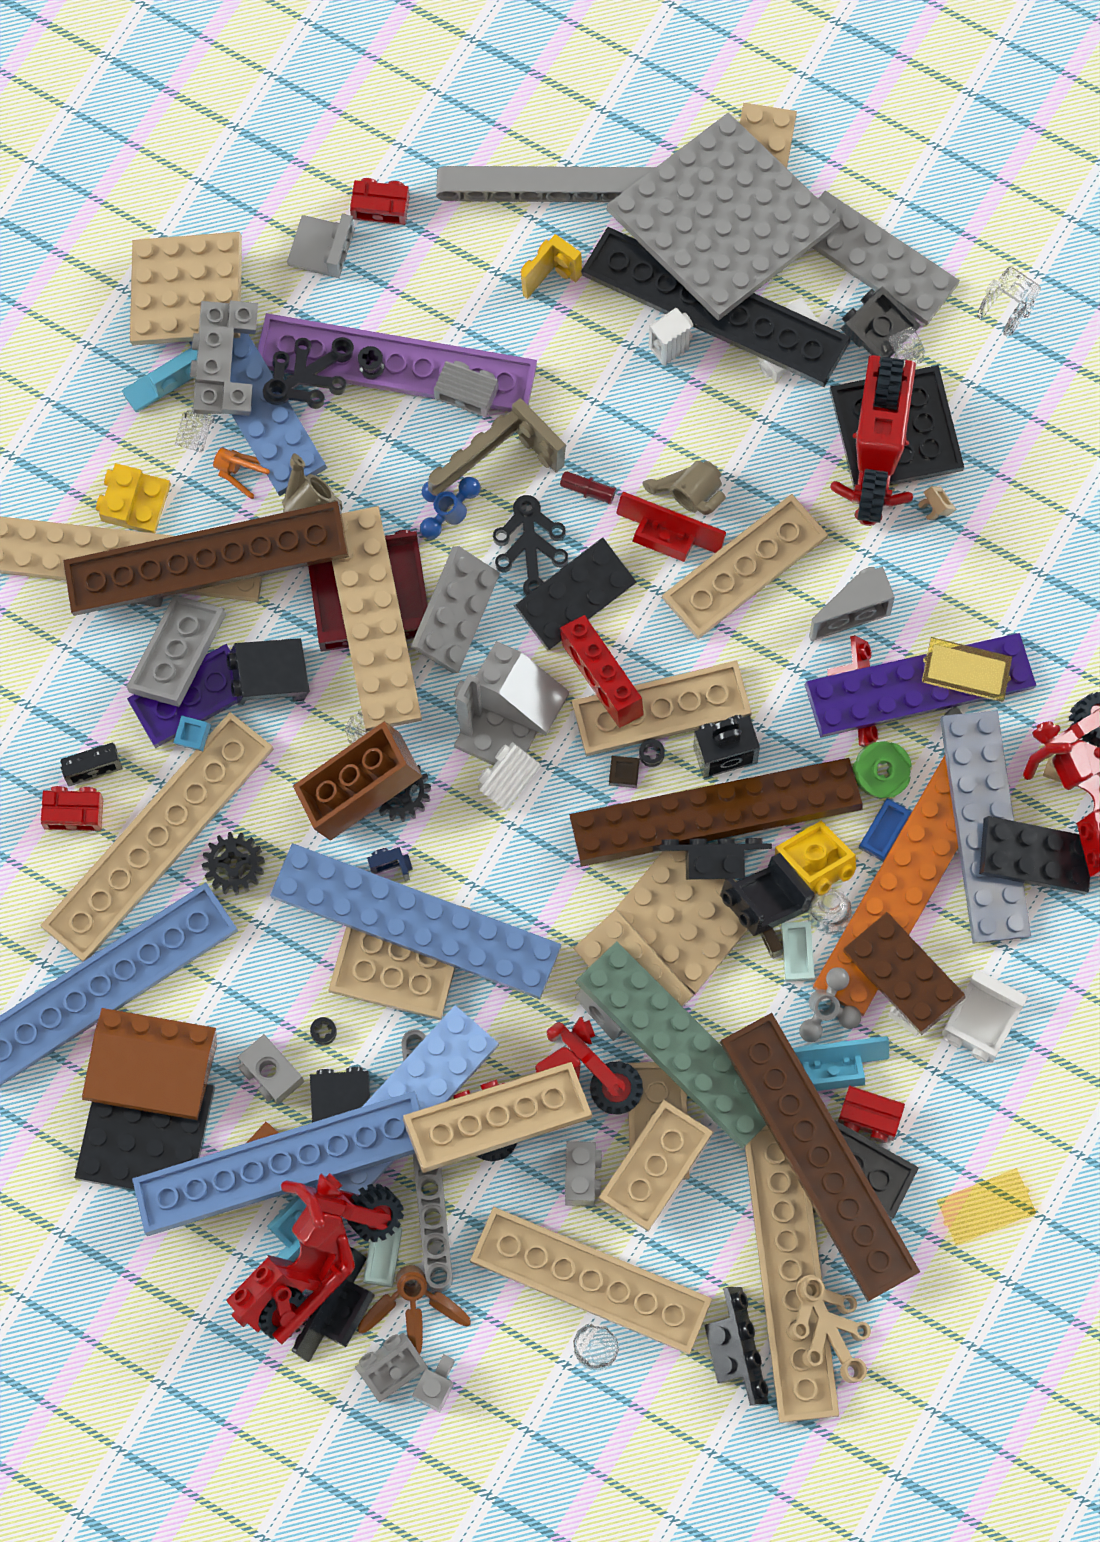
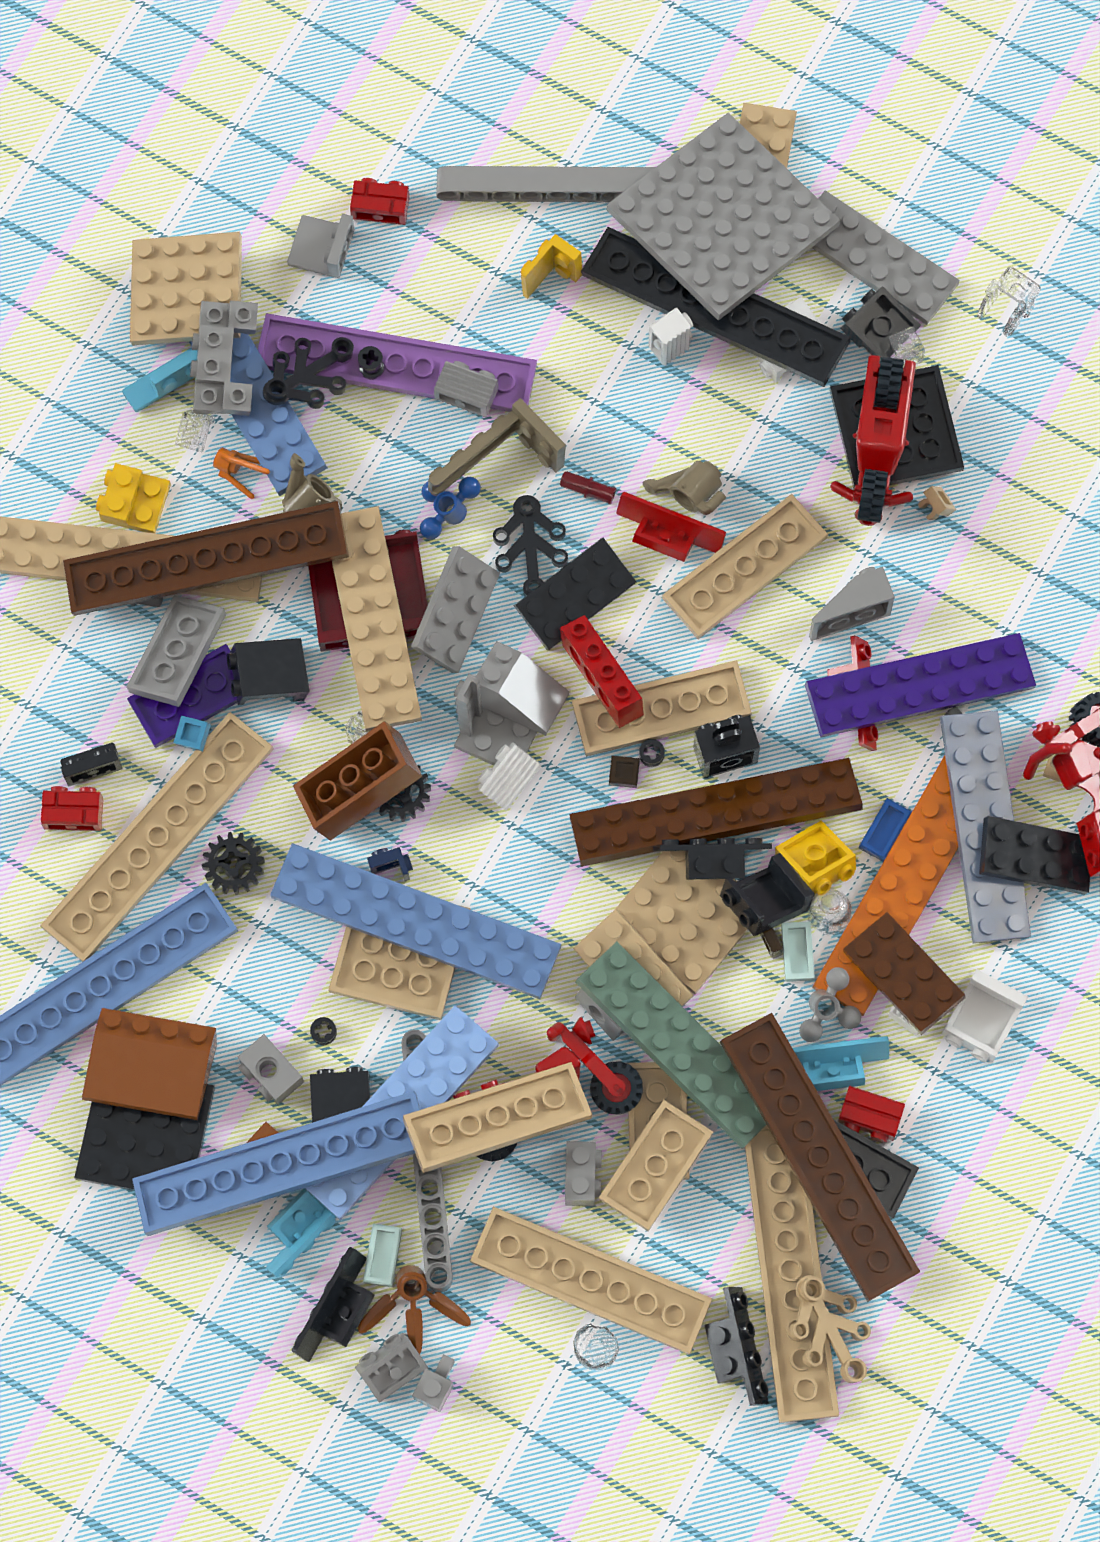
(273, 1293): red piece -> none
(866, 769): bright green plate -> none
(966, 669): clear yellow piece -> none
(986, 1206): clear yellow piece -> none

